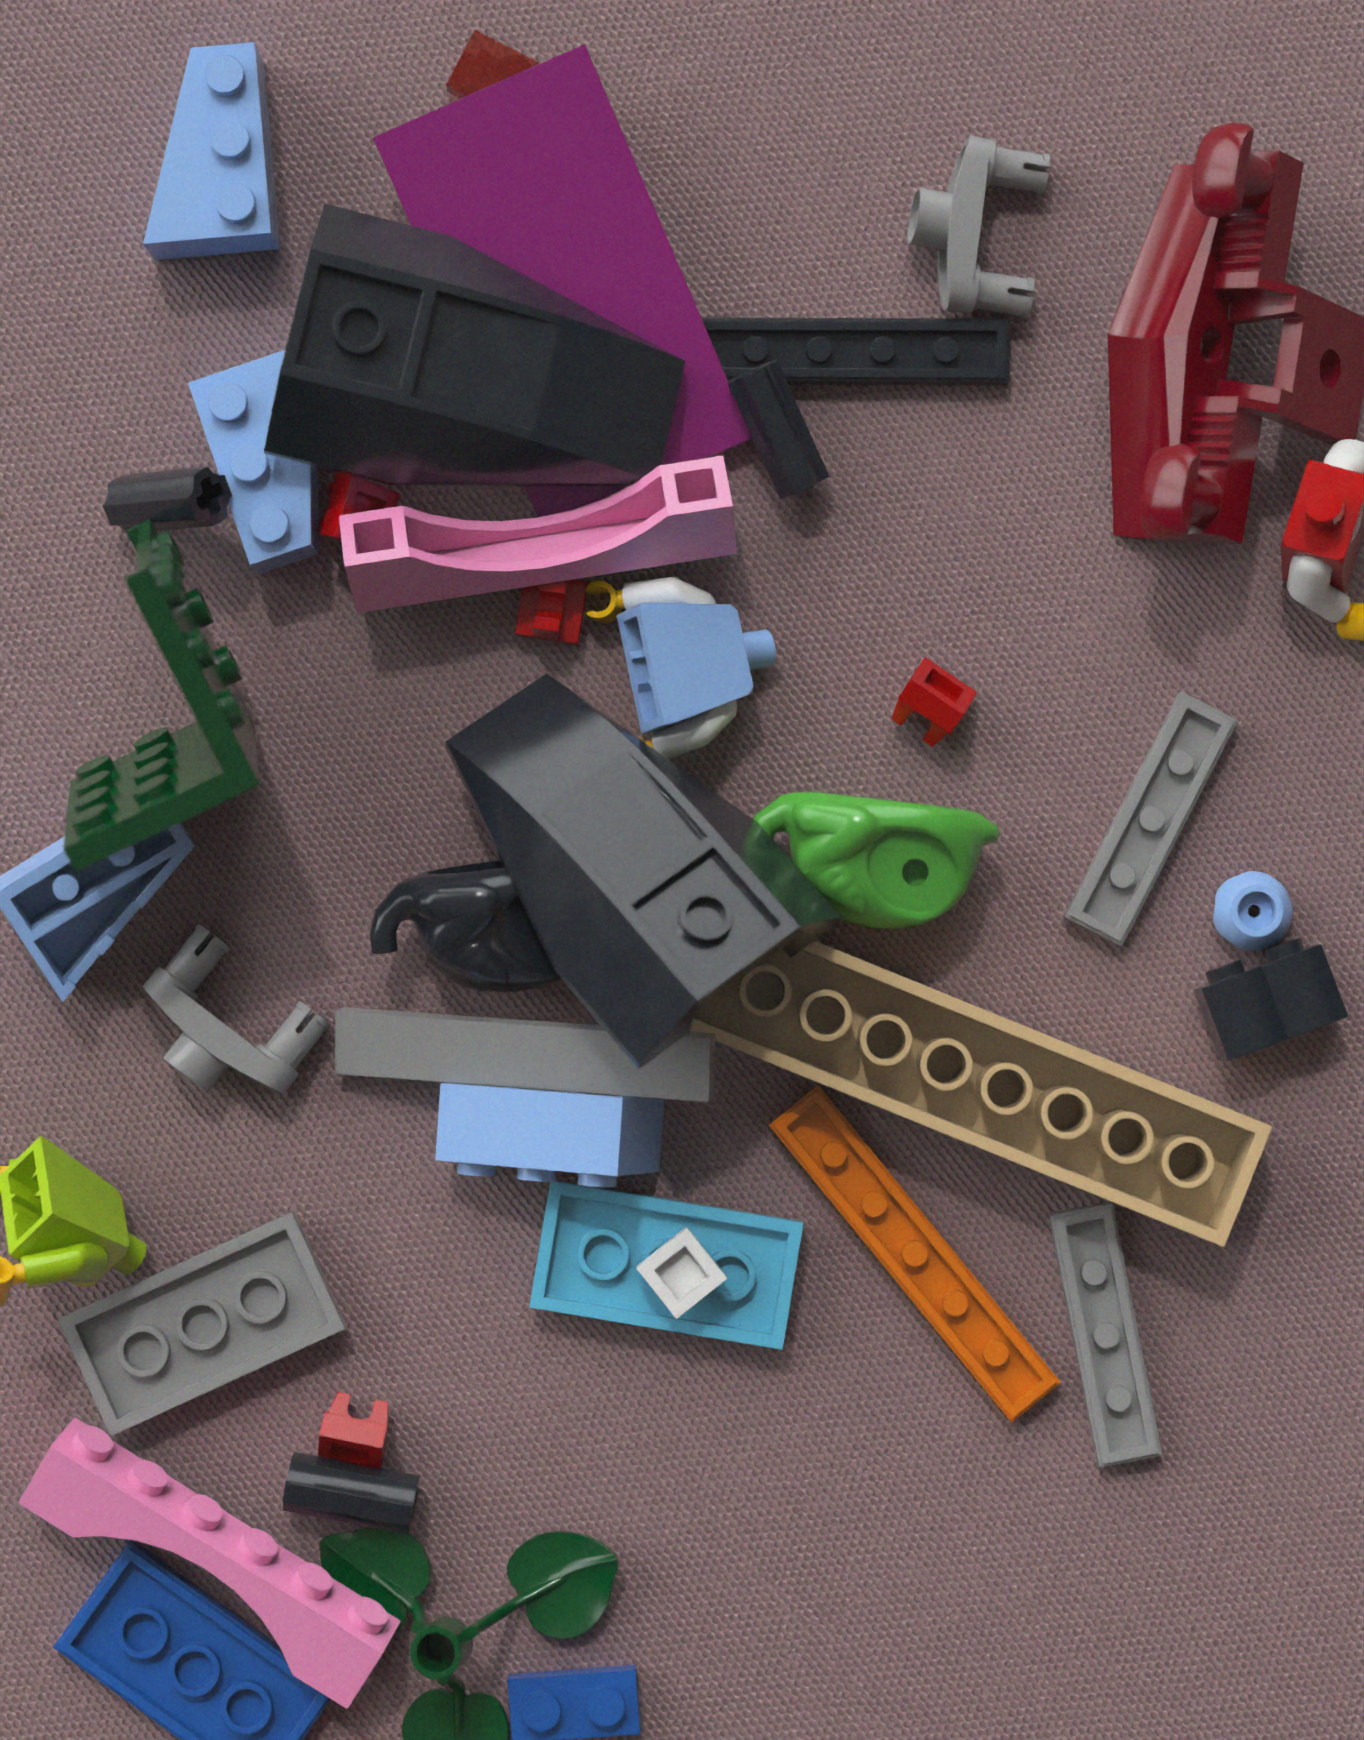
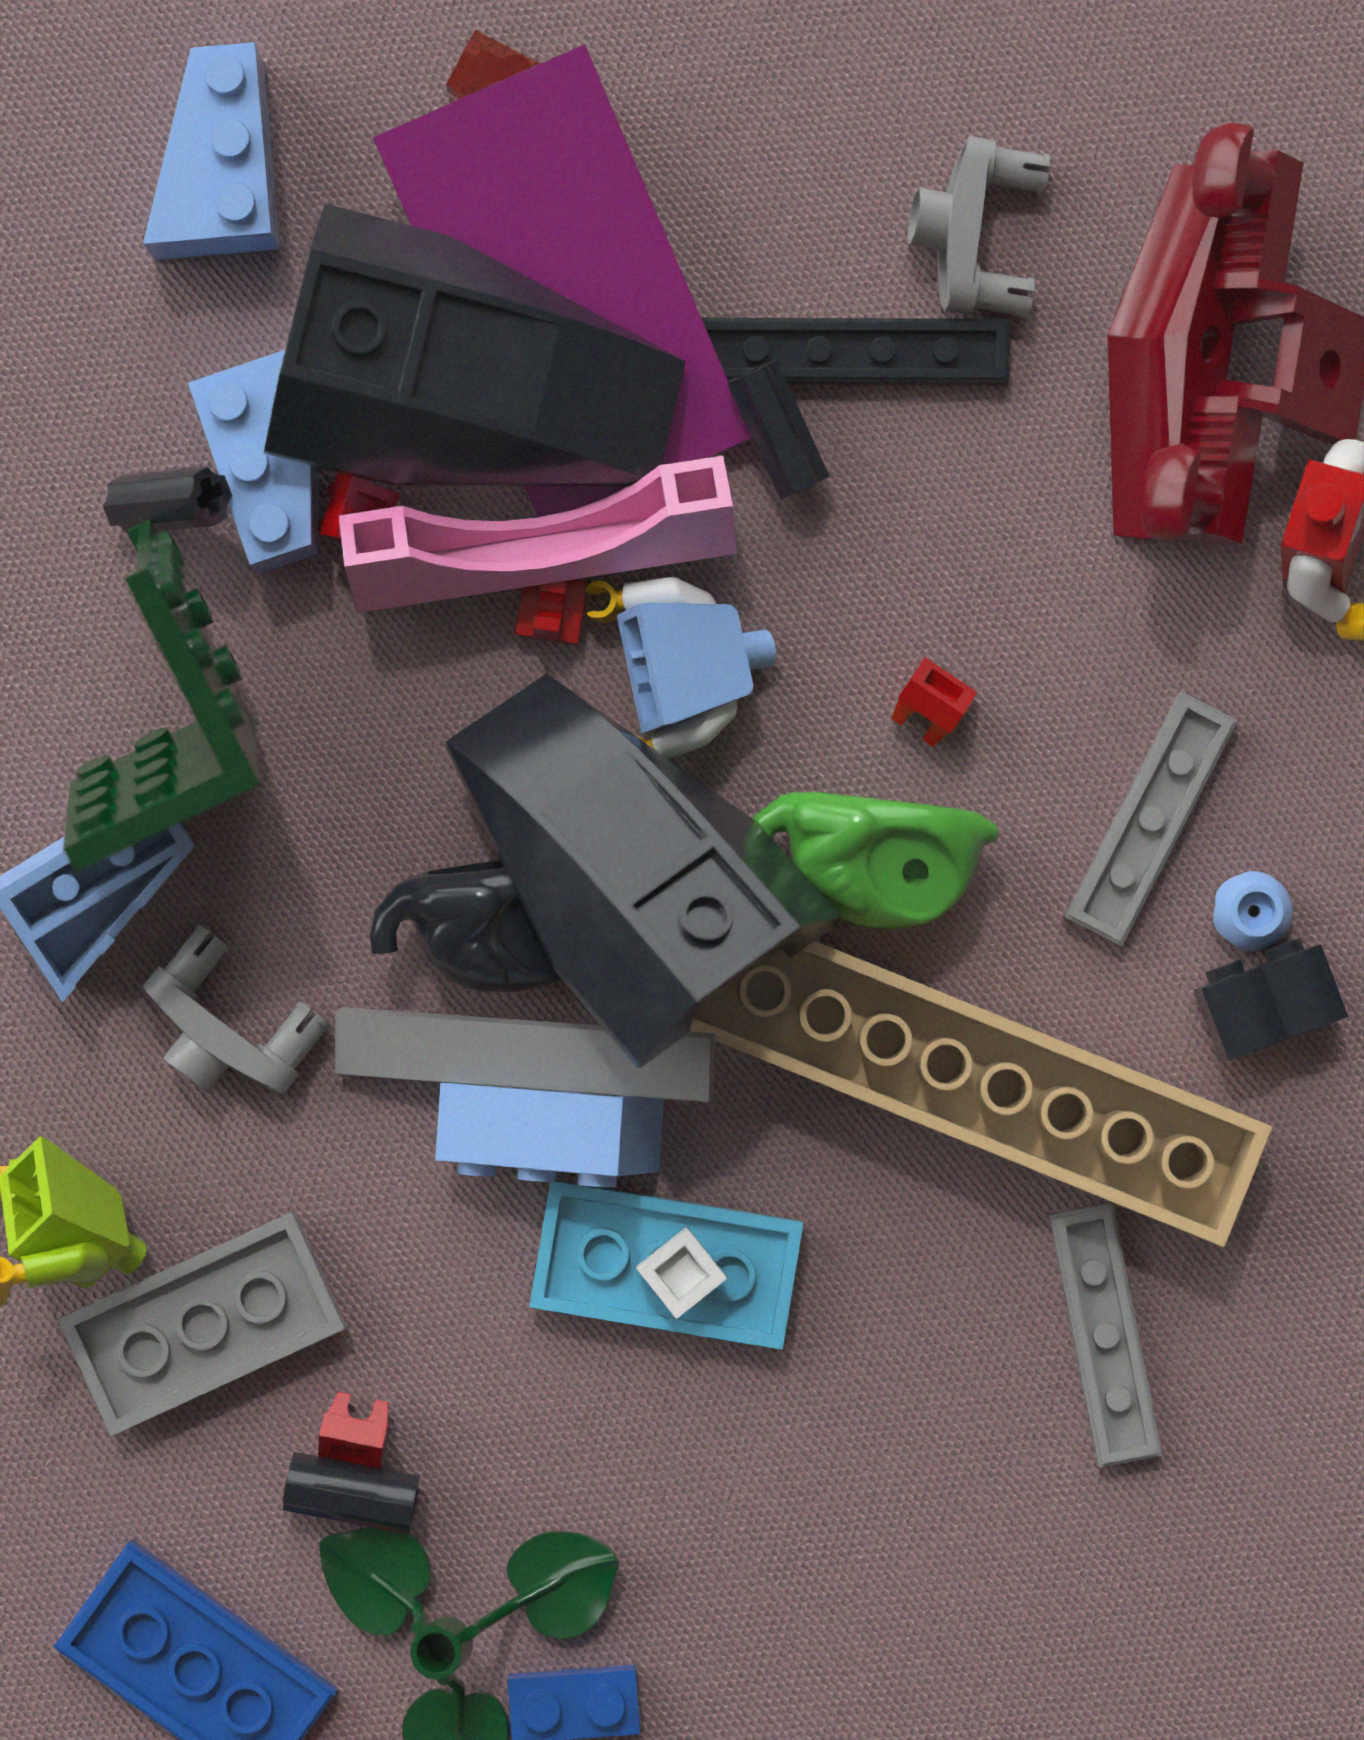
(104, 1490): bright pink arch -> none
(914, 1253): orange tile -> none

